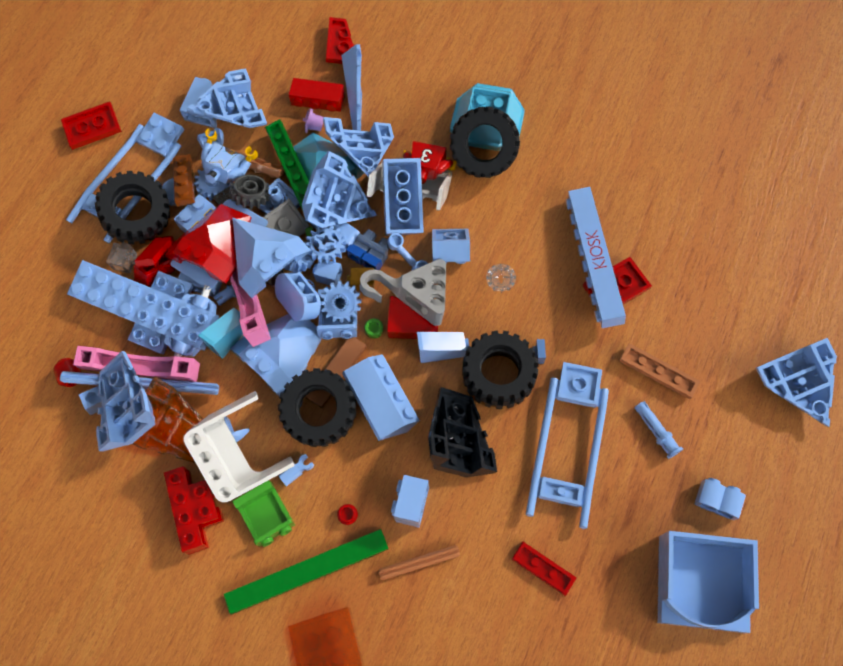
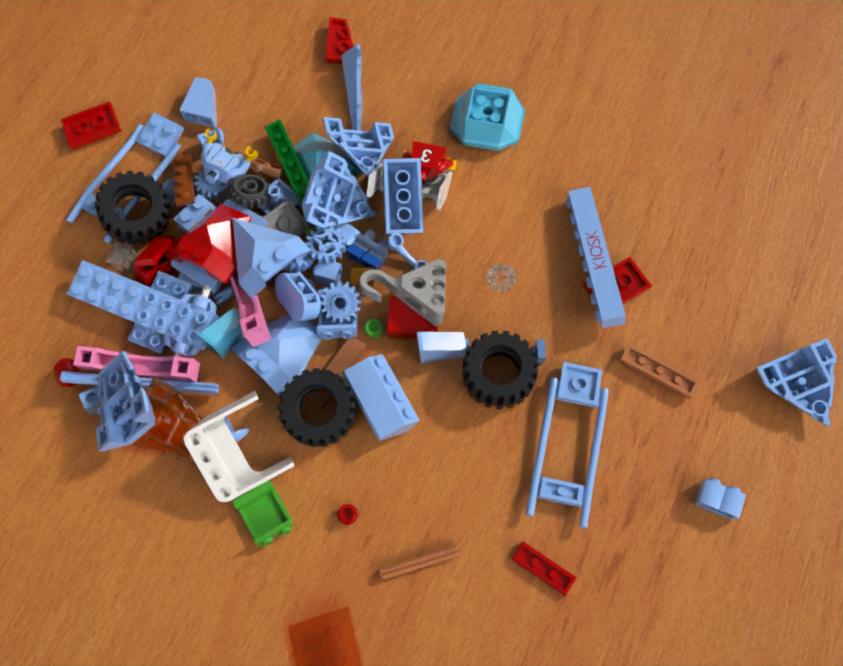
(192, 509): red piece -> none
(231, 101): light blue wedge -> none
(293, 473): light blue bar -> none
(305, 572): green tile -> none
(313, 121): lavender piece -> none
(317, 94): red brick -> none
(411, 500): light blue brick -> none
(451, 245): light blue slope -> none
(457, 438): black wedge -> none
(462, 131): black tyre -> none
(663, 437): light blue pin -> none
(707, 581): light blue piece -> none

